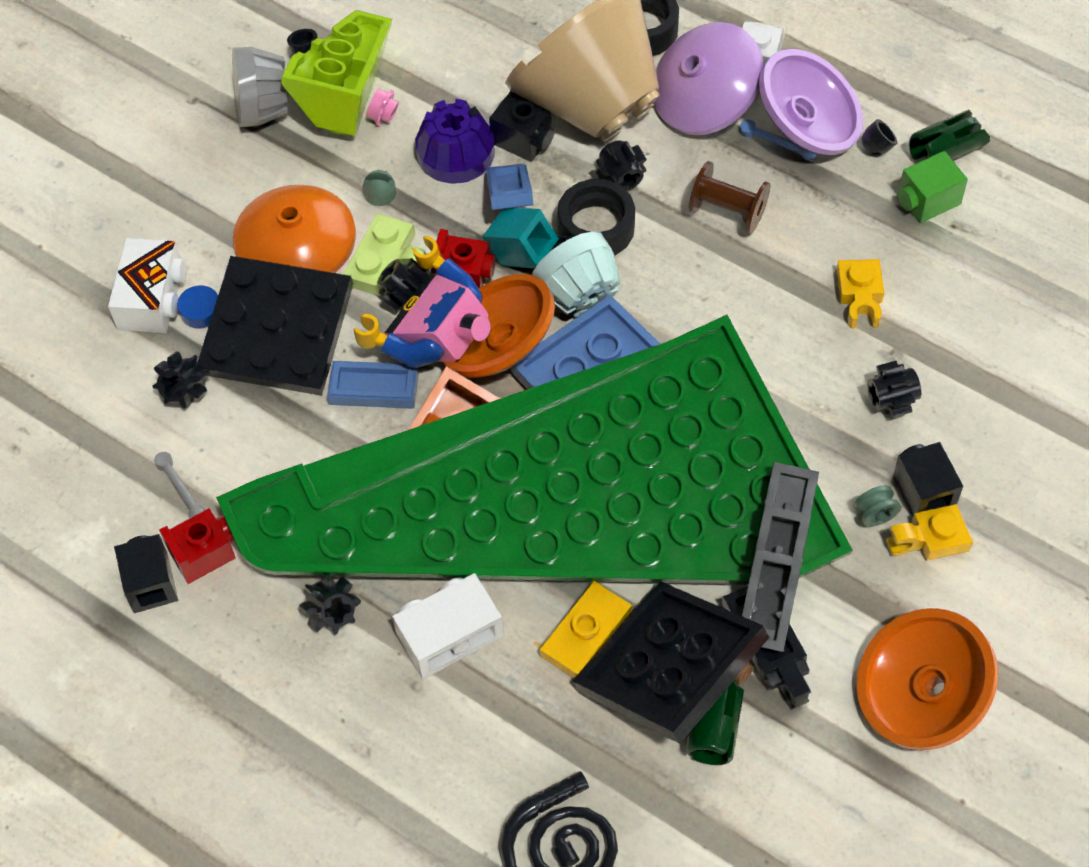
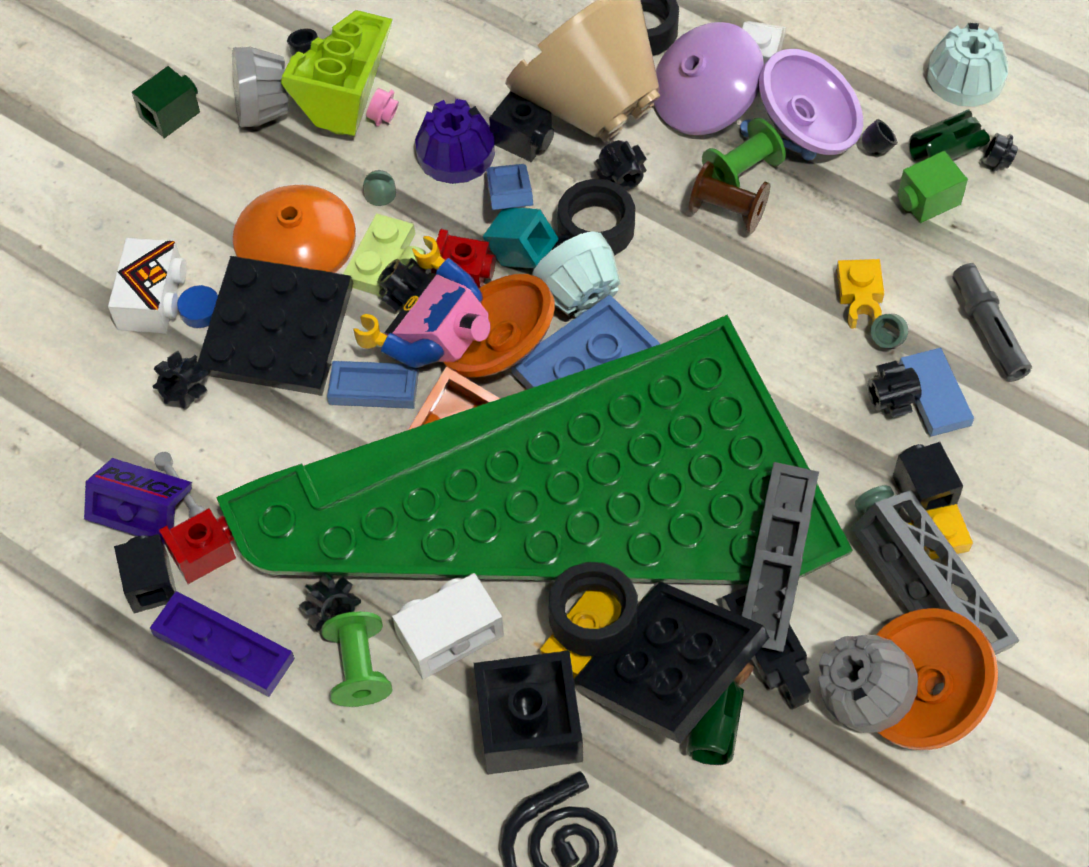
(133, 498): none -> dark purple panel
(166, 101): none -> dark green brick
(222, 643): none -> dark purple plate
(361, 683): none -> bright green piece
(528, 712): none -> black brick
(593, 577): none -> black tyre
(762, 144): none -> bright green piece
(867, 682): none -> light grey piece
(884, 337): none -> sand green hinge
(917, 578): none -> dark grey fence
(941, 400): none -> medium blue tile
(968, 66): none -> light aqua piece
(984, 307): none -> dark grey pin
(1000, 152): none -> black plate

